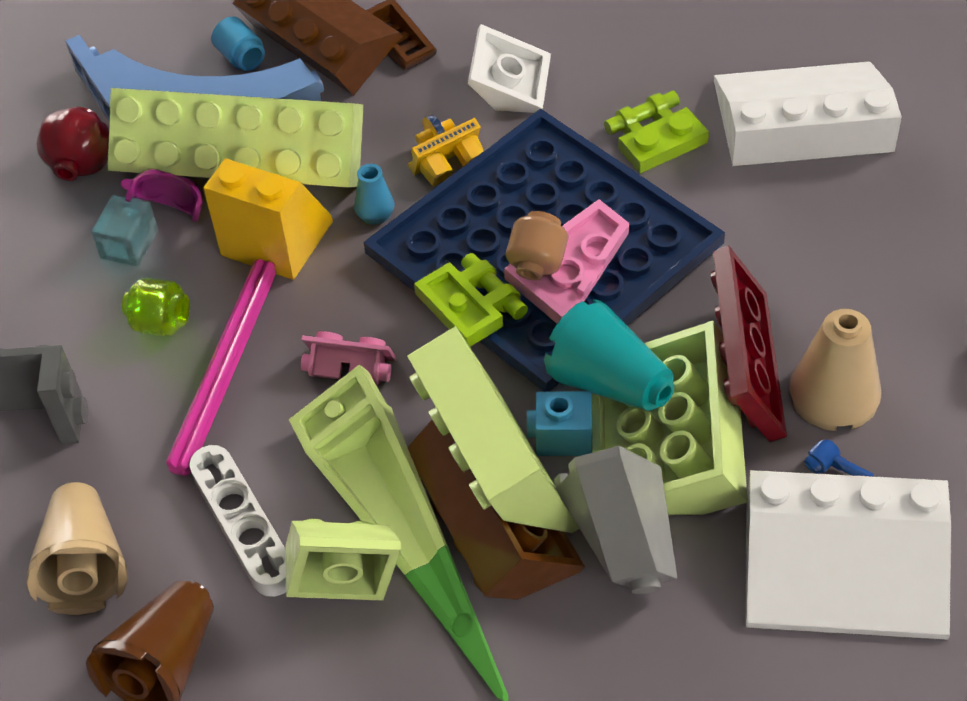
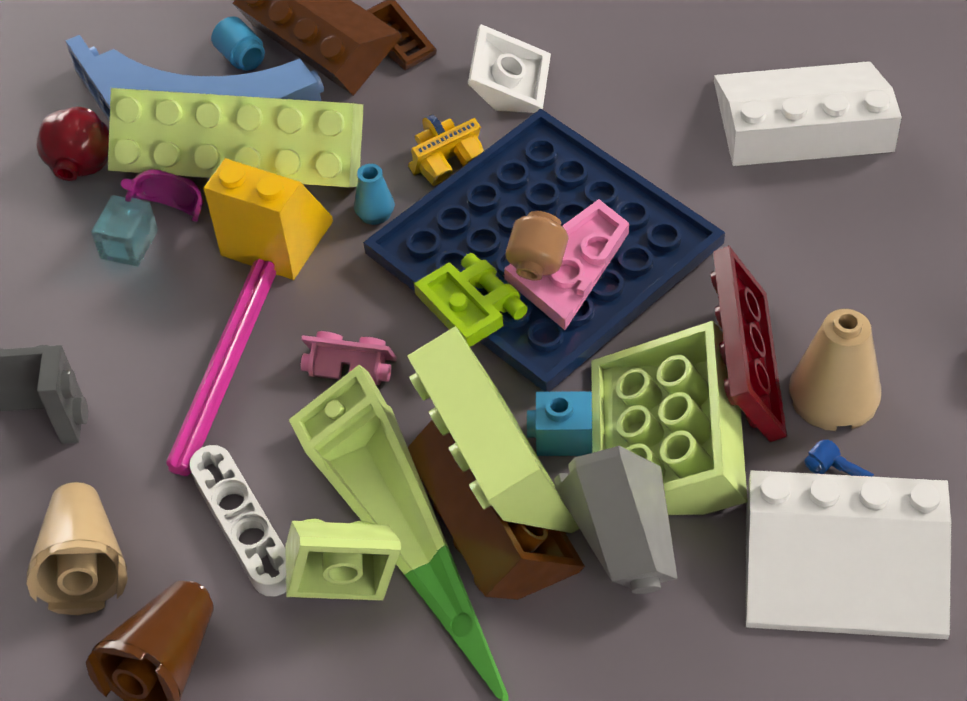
(156, 307): clear neon green head -> none
(607, 358): teal cone -> none
(661, 140): lime plate -> none

